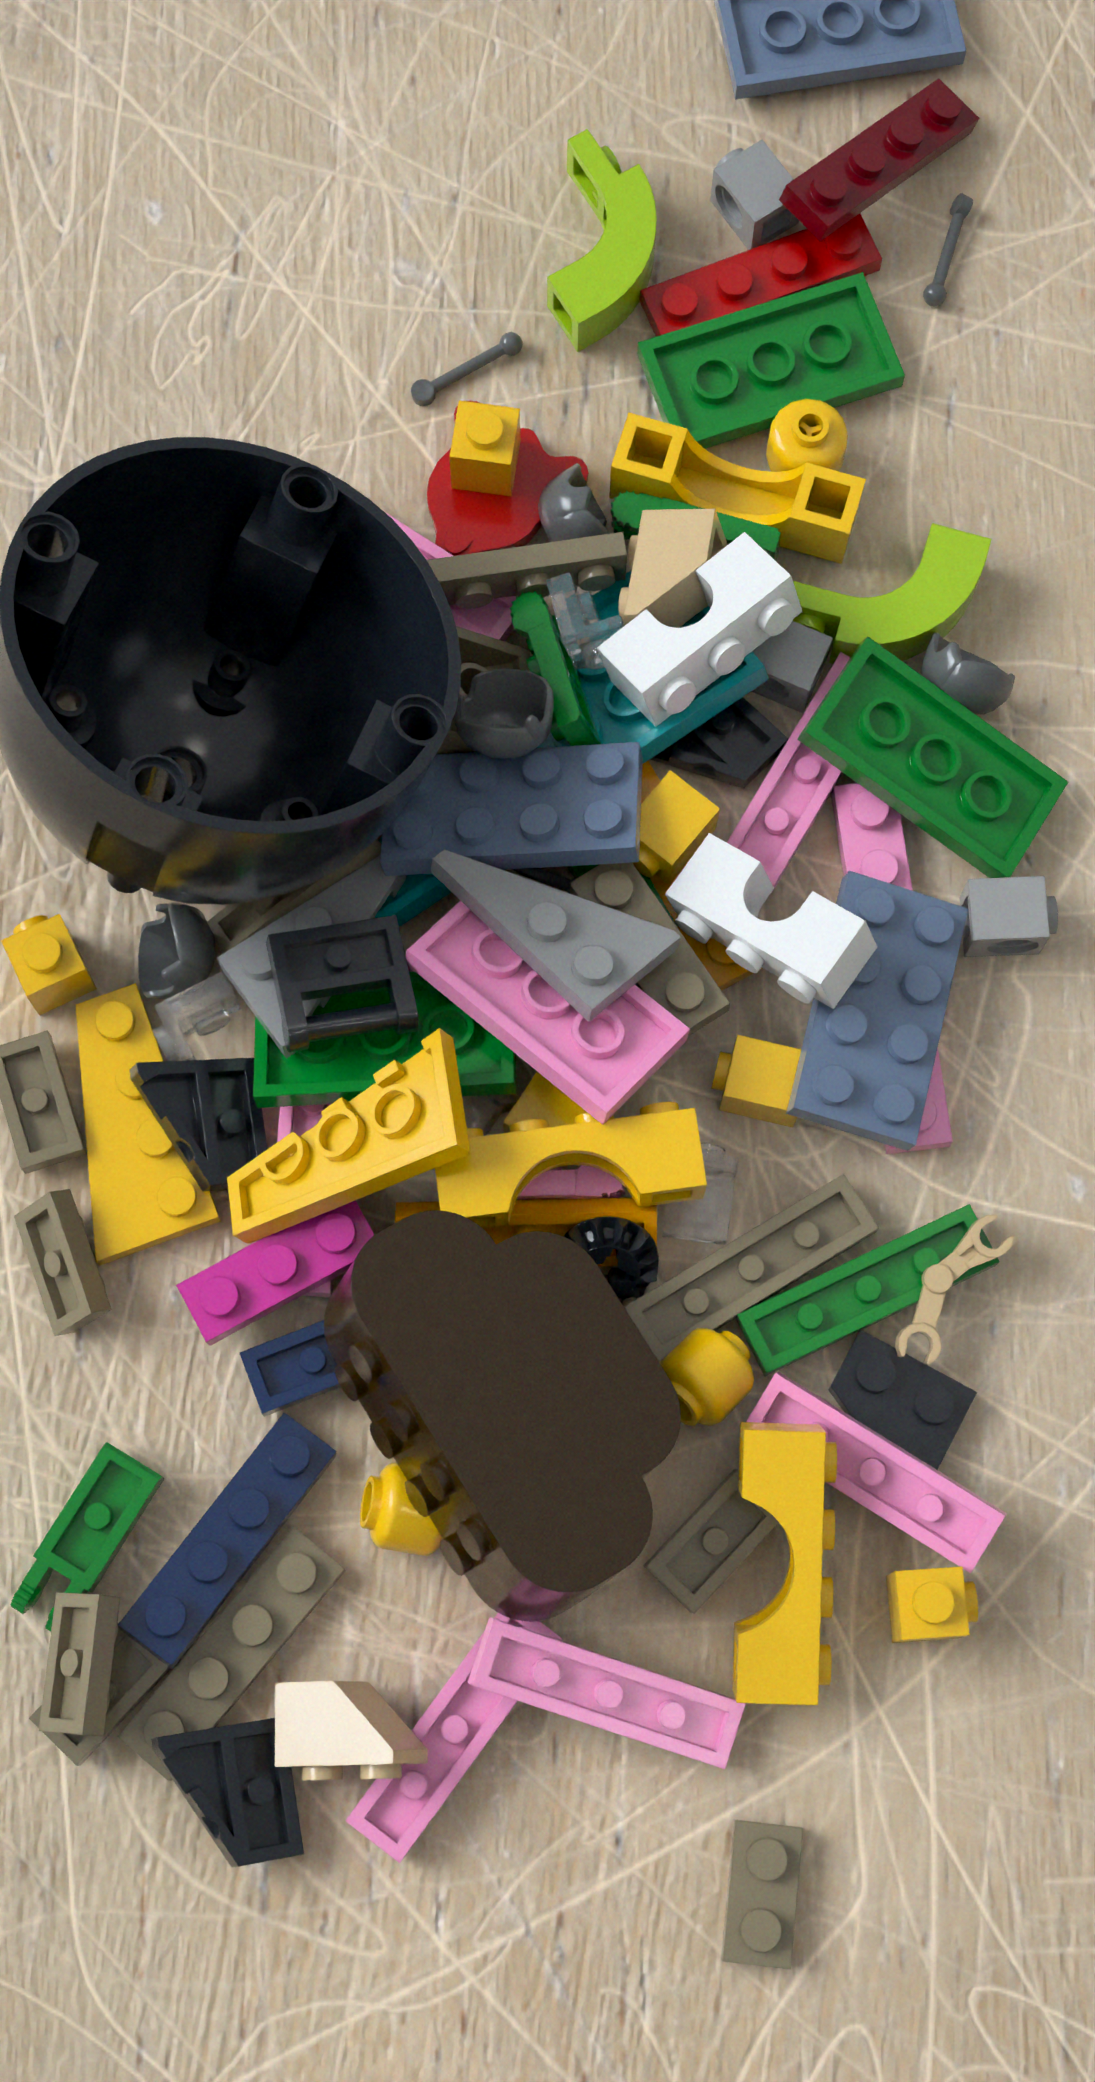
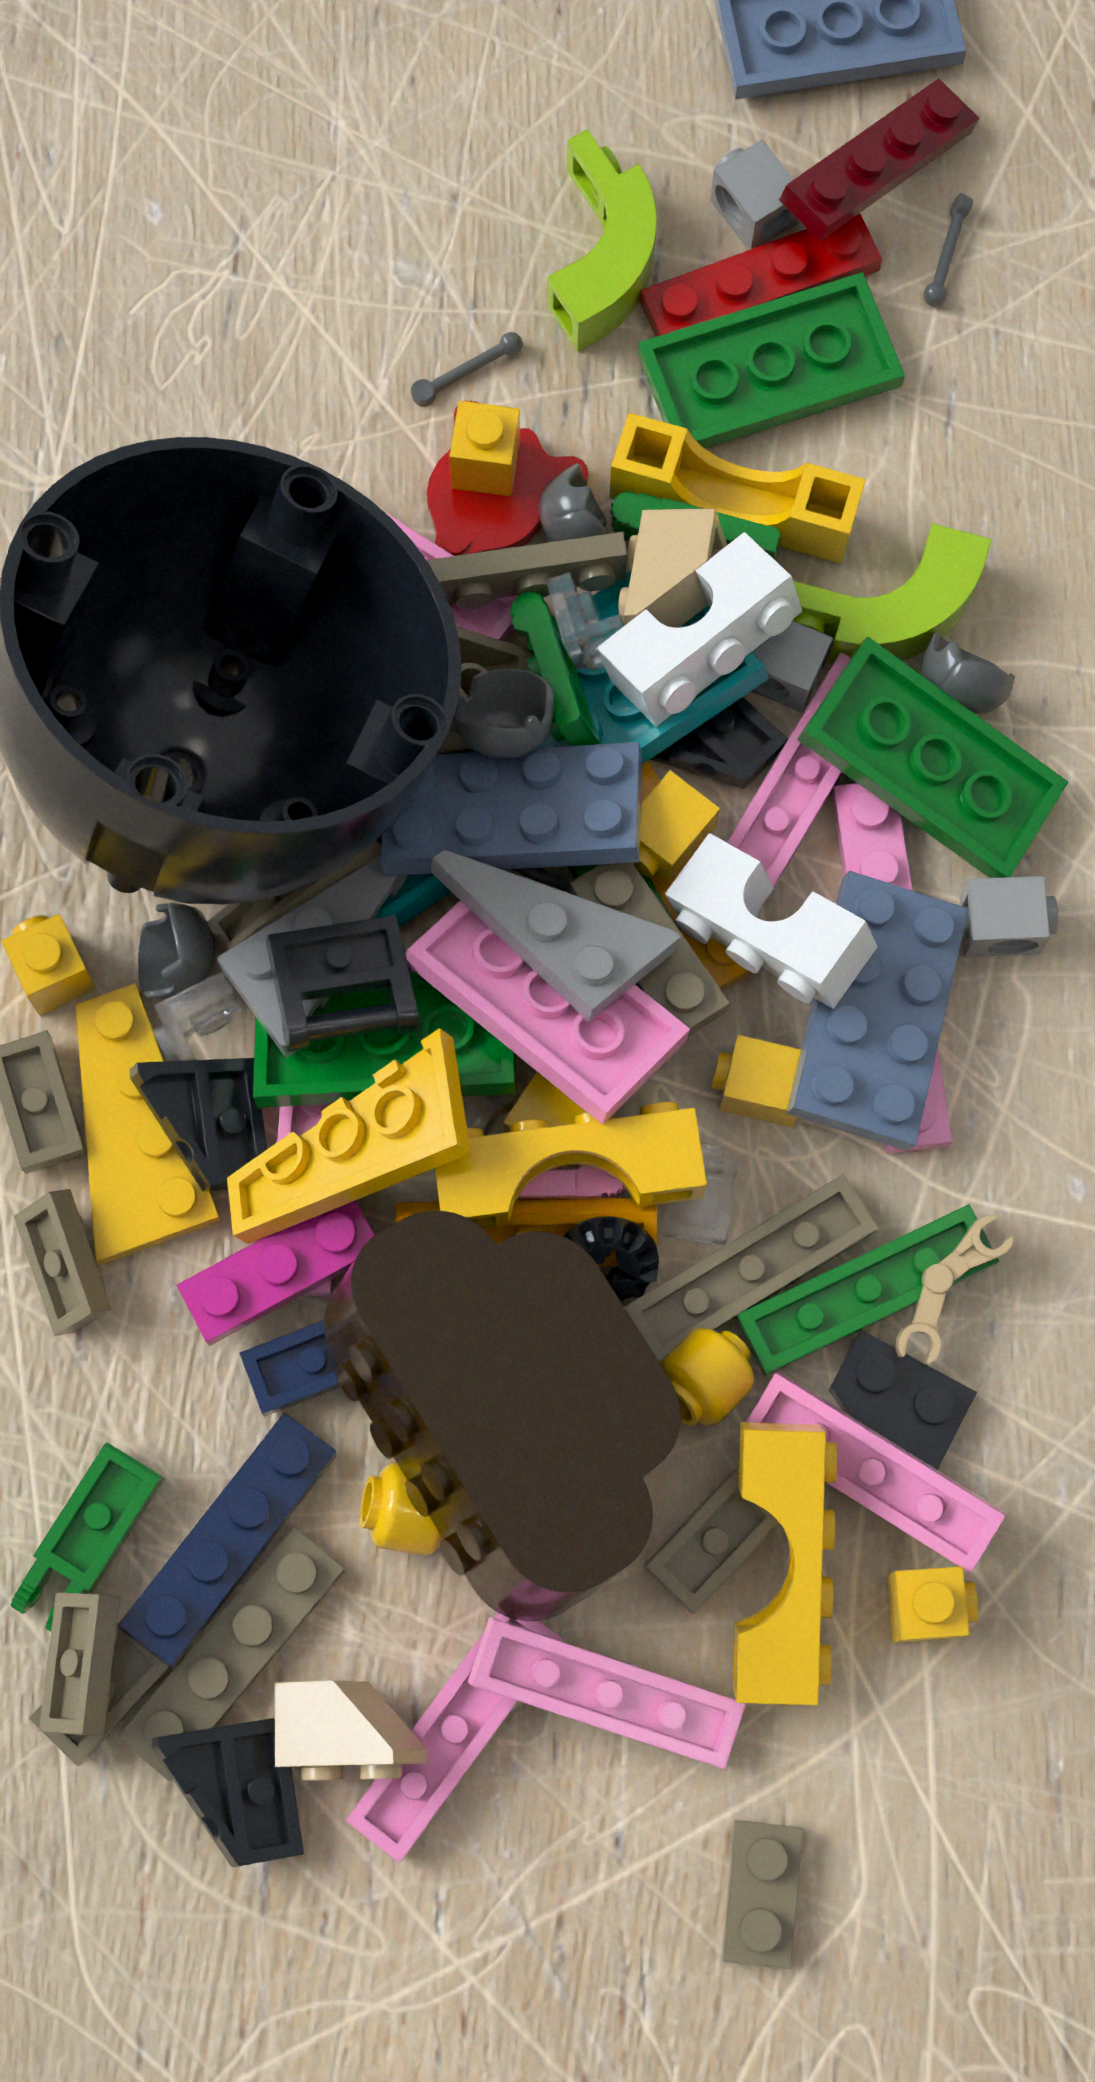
(807, 433): yellow head -> none

